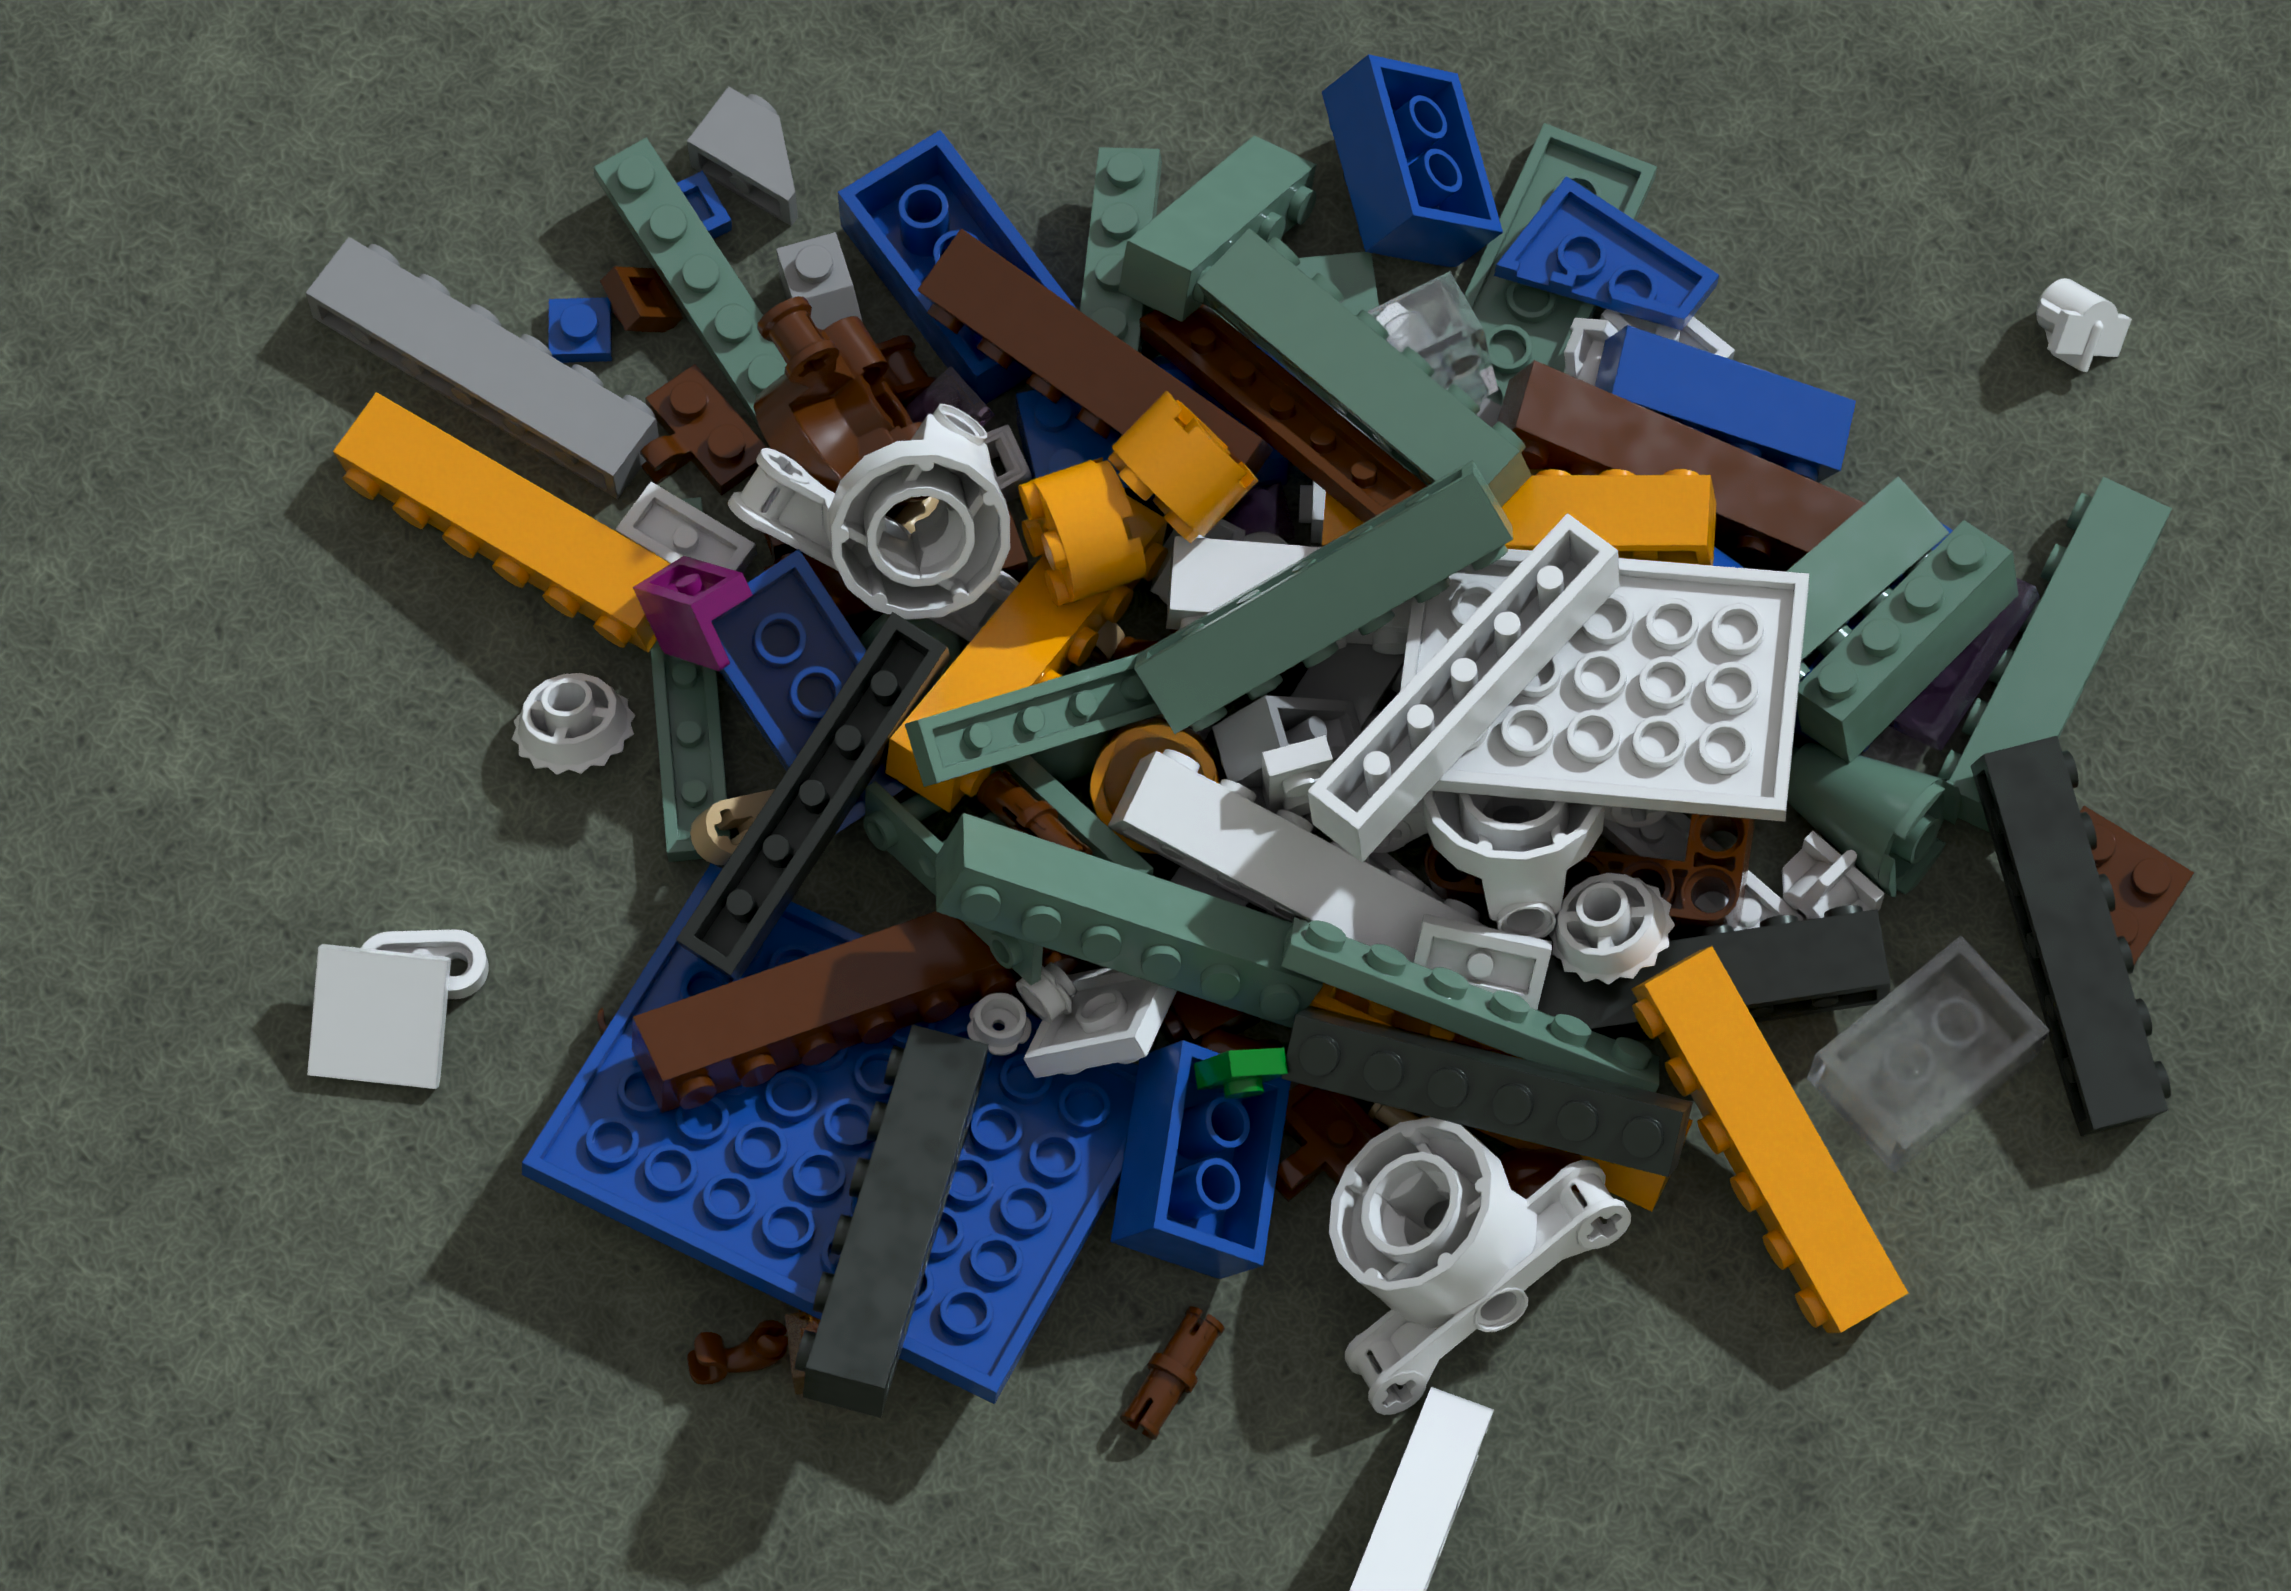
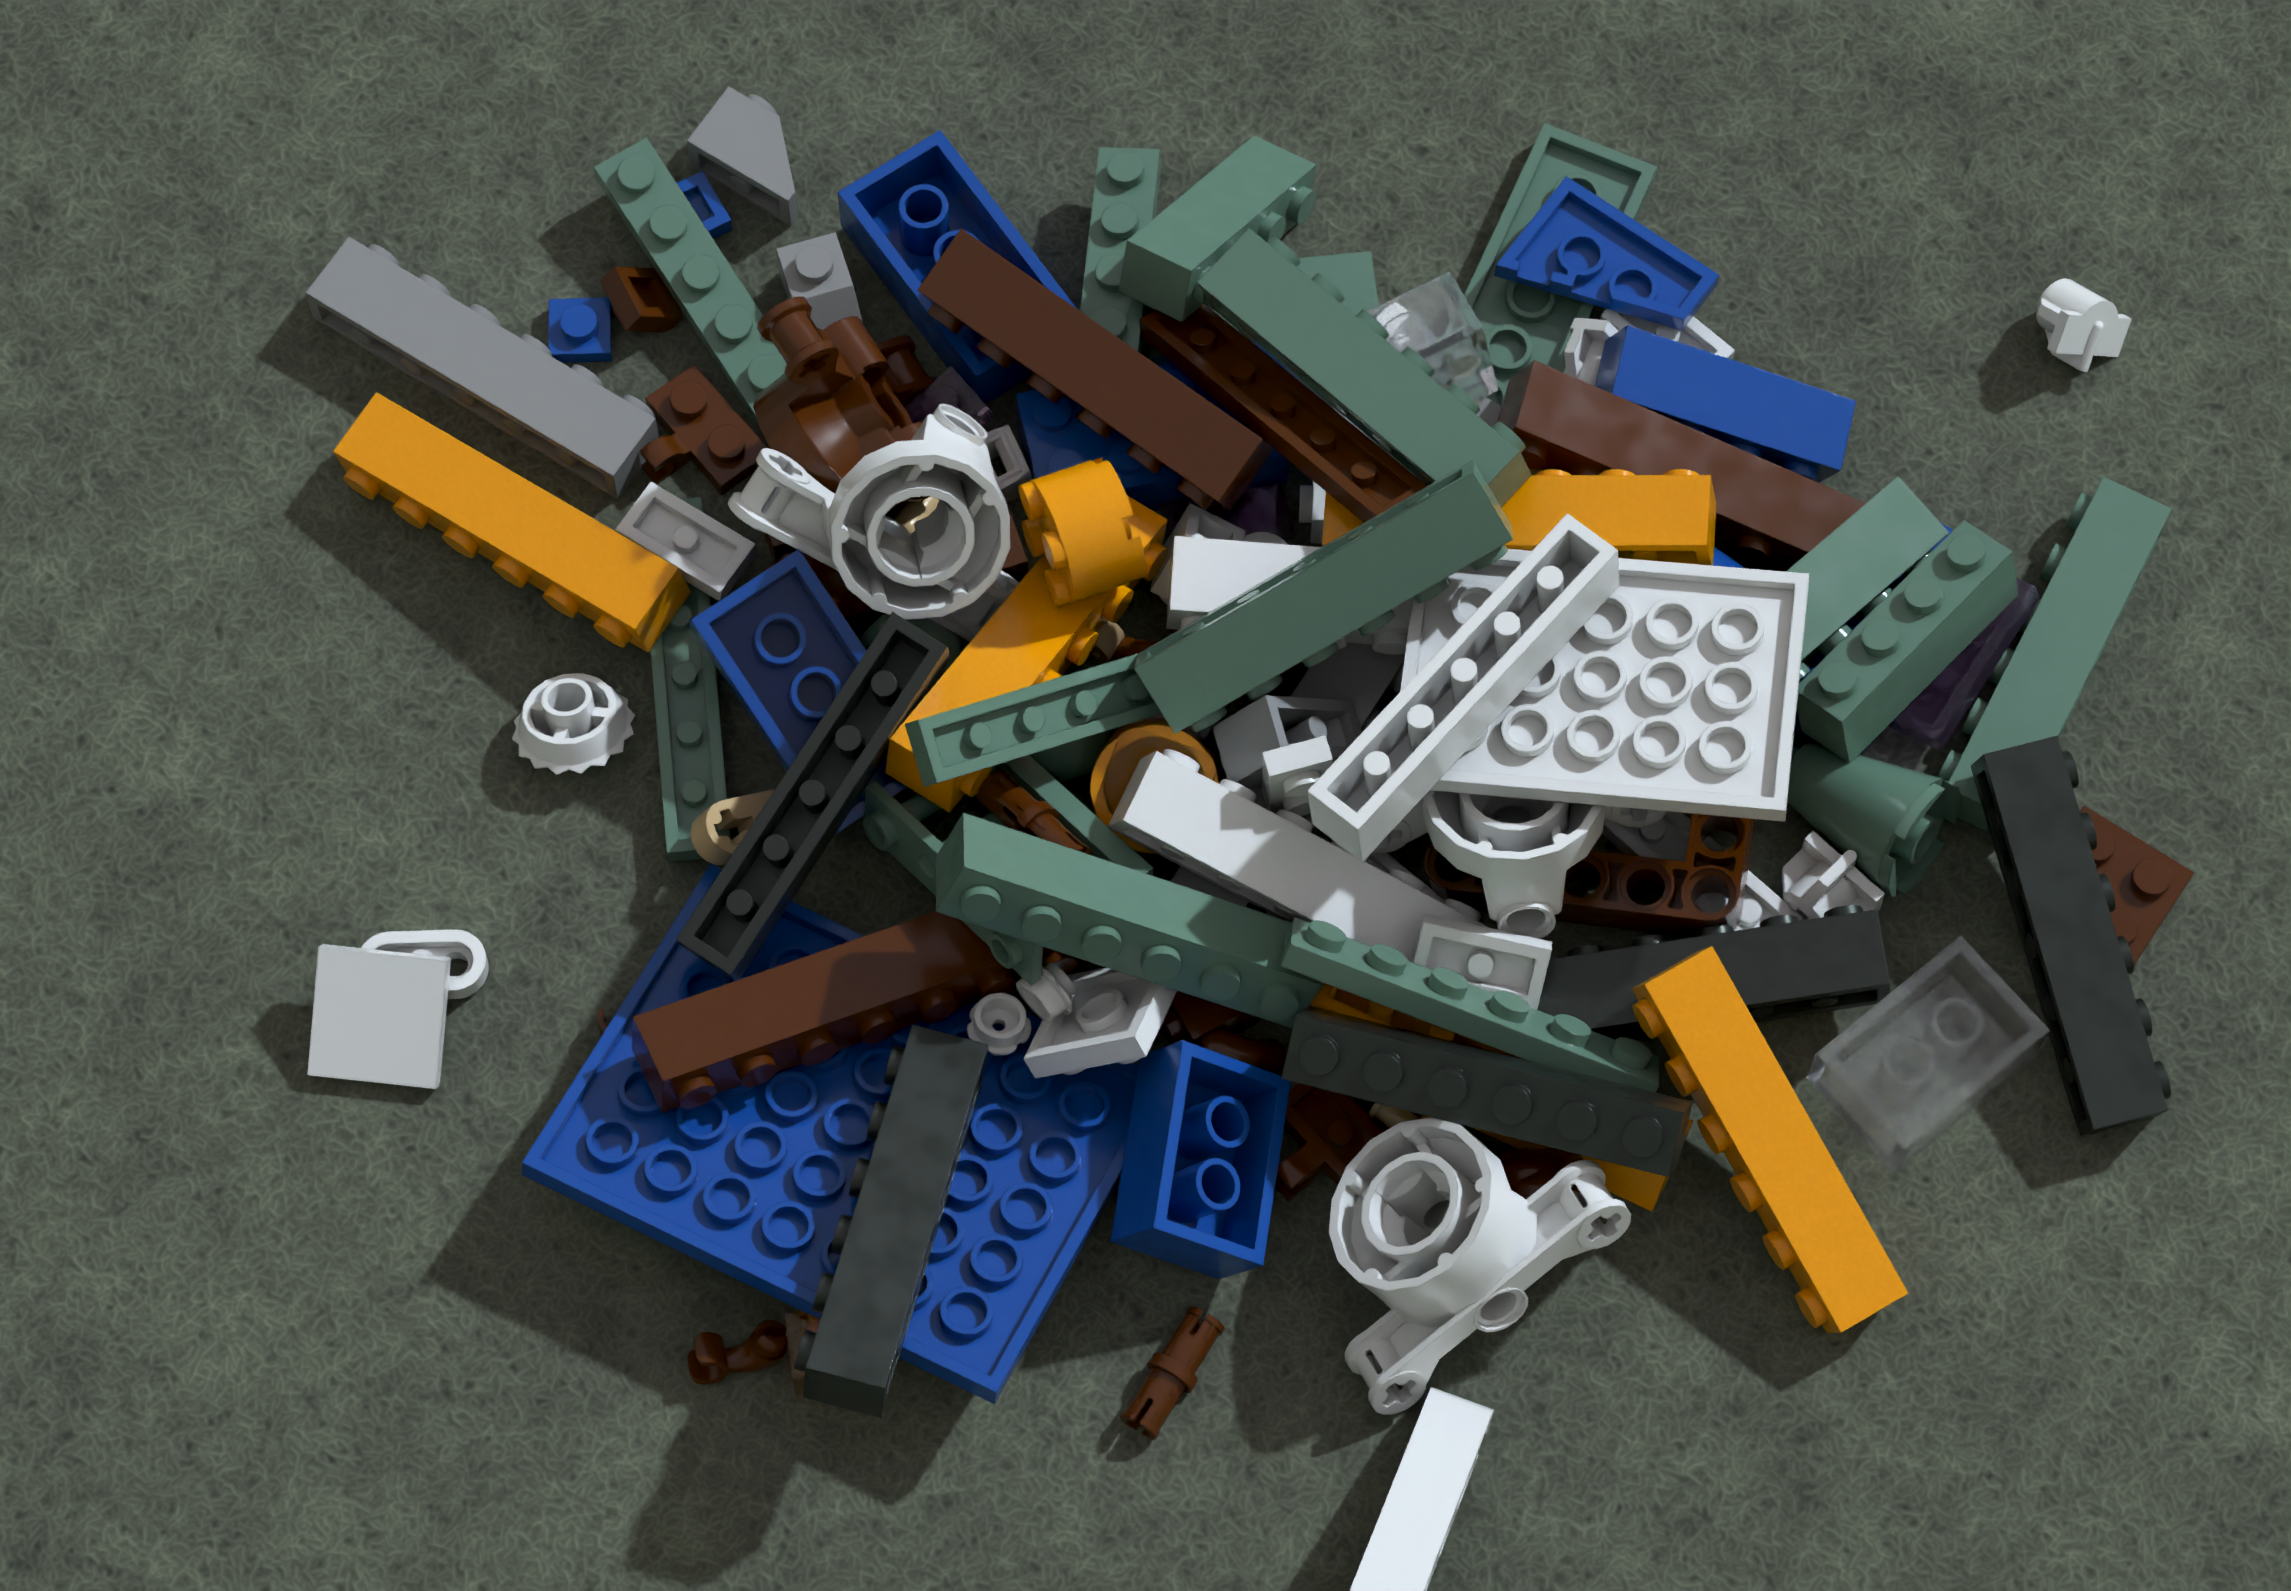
(683, 603): magenta panel -> none
(1183, 465): light orange brick -> none
(1241, 1071): green plate -> none
(1411, 162): blue brick -> none
(1611, 927): white piece -> none

